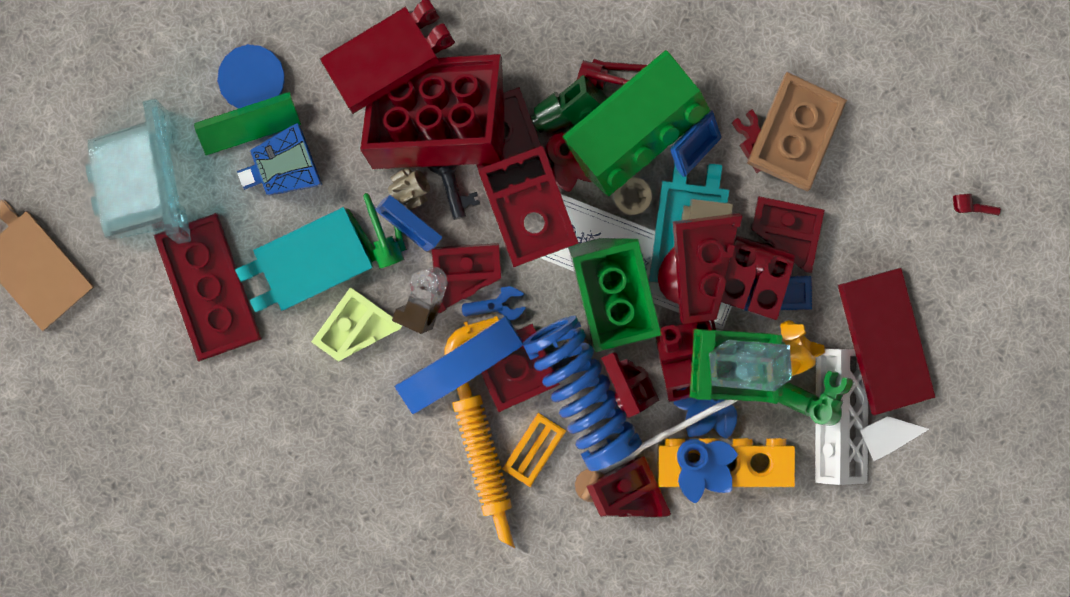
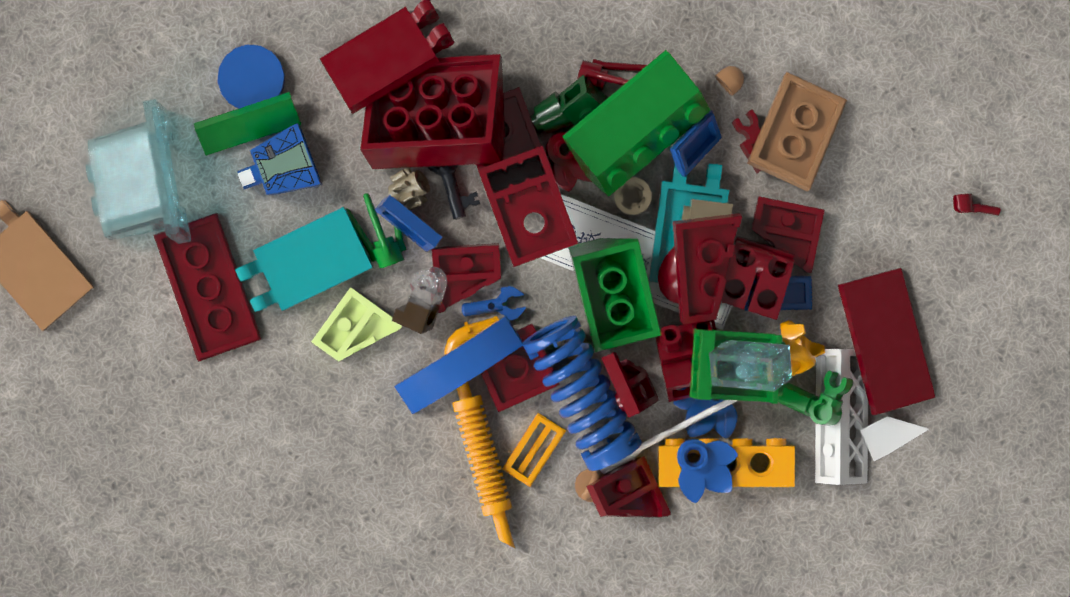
(731, 79): none -> medium nougat hinge

